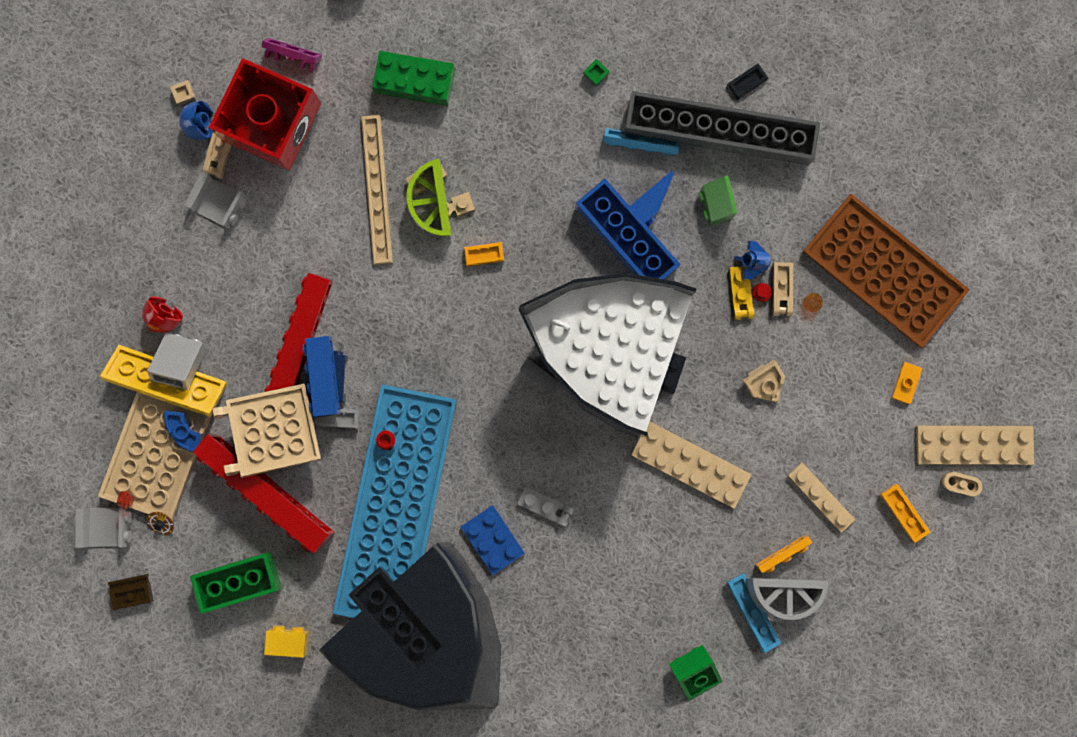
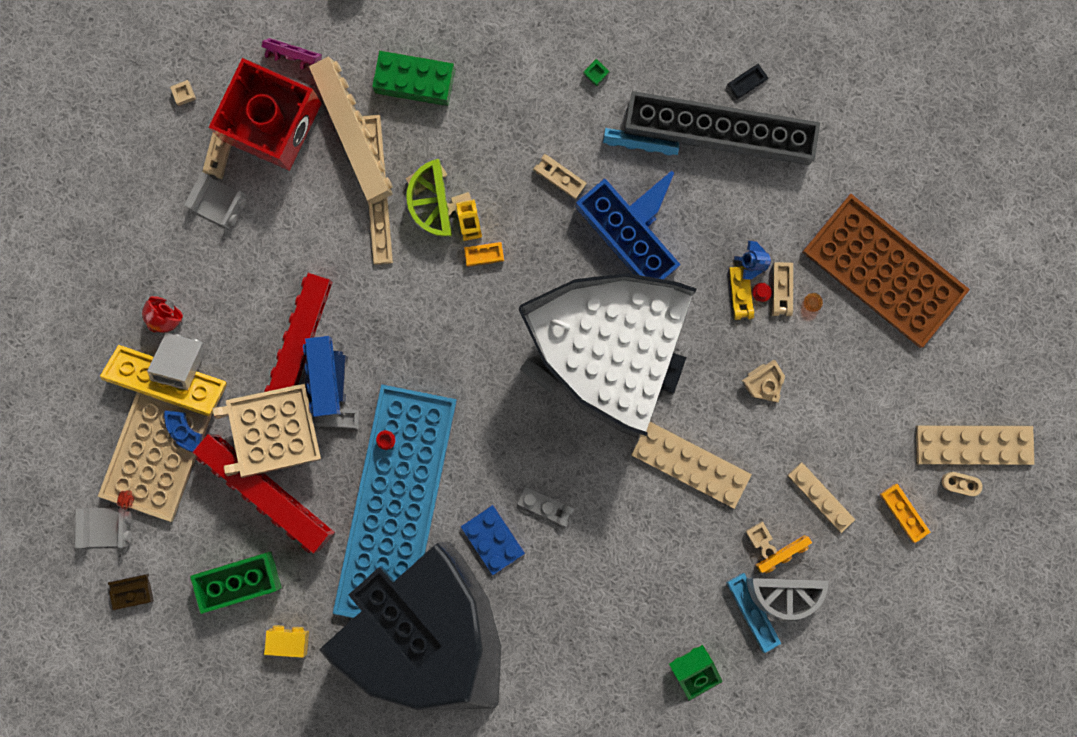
(160, 523): piece -> none
(195, 119): blue cylinder -> none
(351, 131): none -> tan brick
(469, 220): none -> yellow brick
(560, 177): none -> tan plate
(718, 201): bright green slope -> none
(760, 537): none -> tan plate
(906, 383): light orange plate -> none

